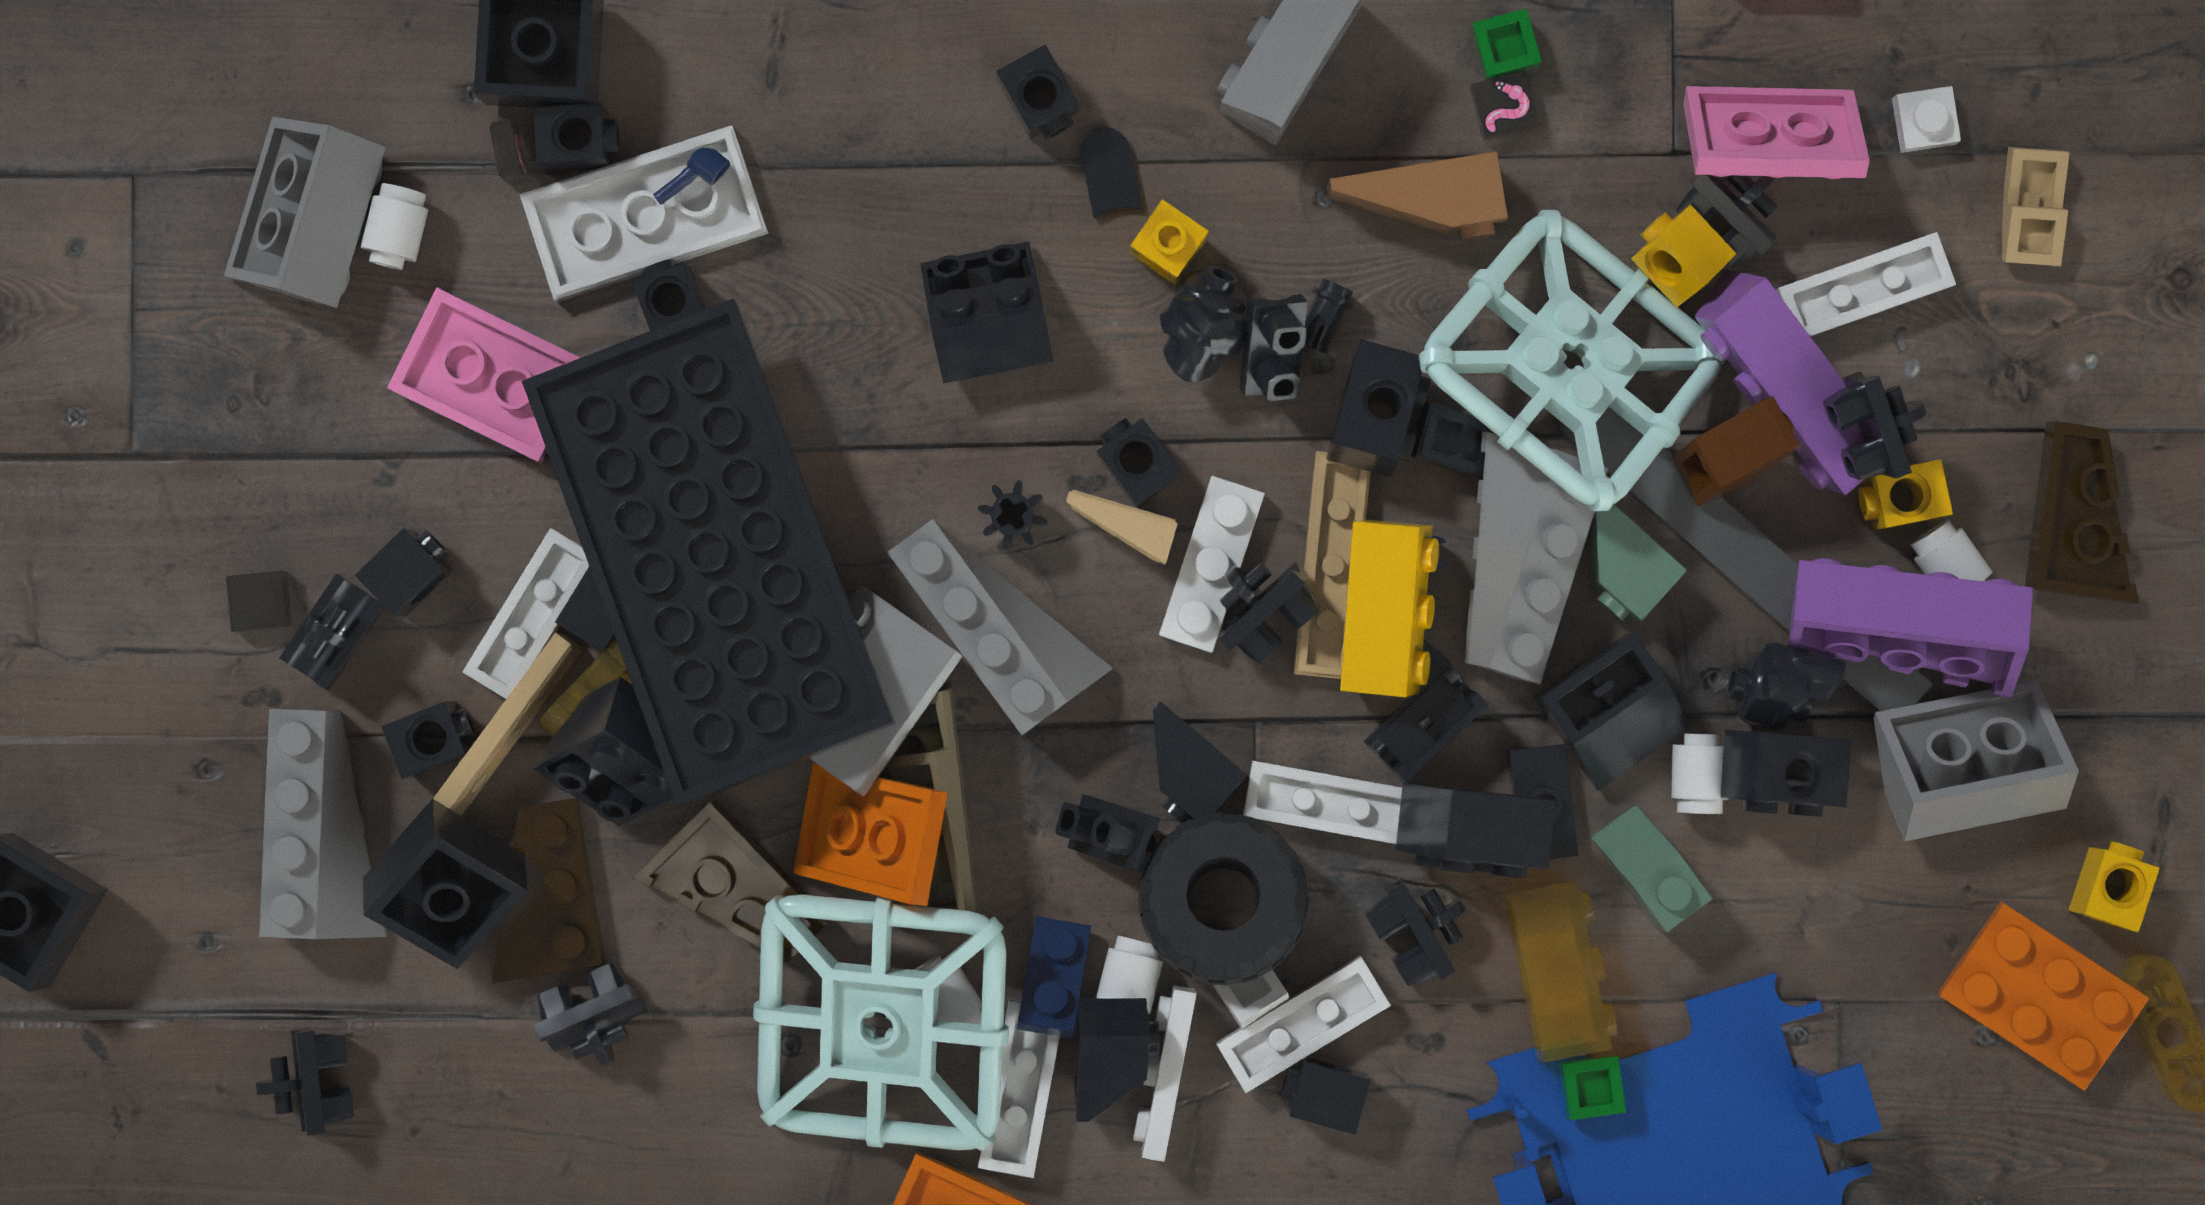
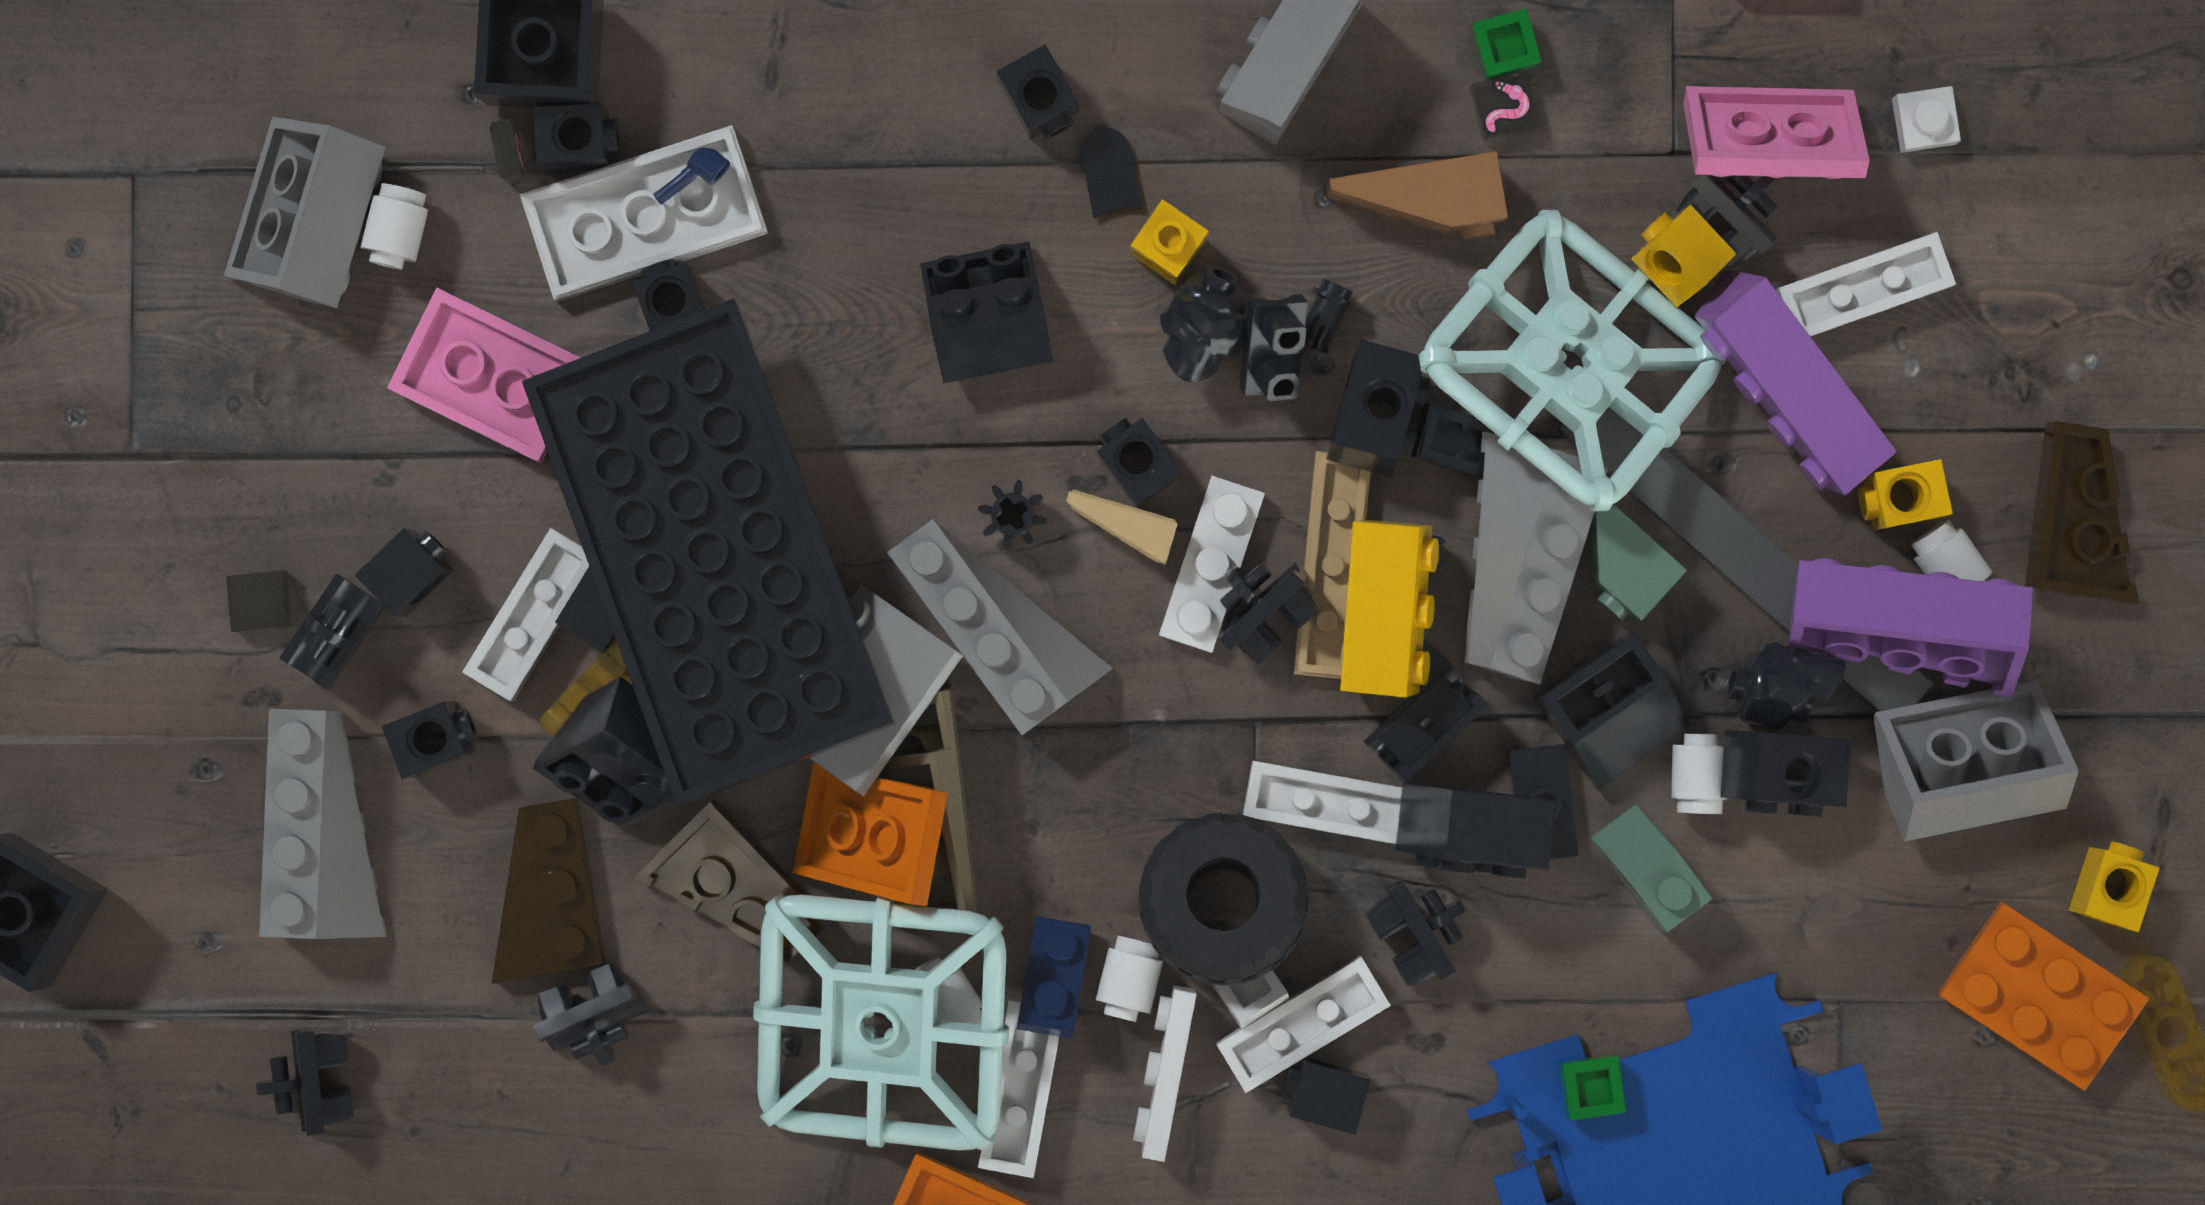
(444, 884): black brick -> none
(509, 723): tan tile -> none
(1108, 831): black hips -> none
(1111, 1051): black slope -> none
(1190, 768): black slope -> none
(1560, 971): clear yellow brick -> none
(1736, 451): reddish brown slope -> none
(1884, 424): black hips -> none
(2034, 206): tan slope -> none

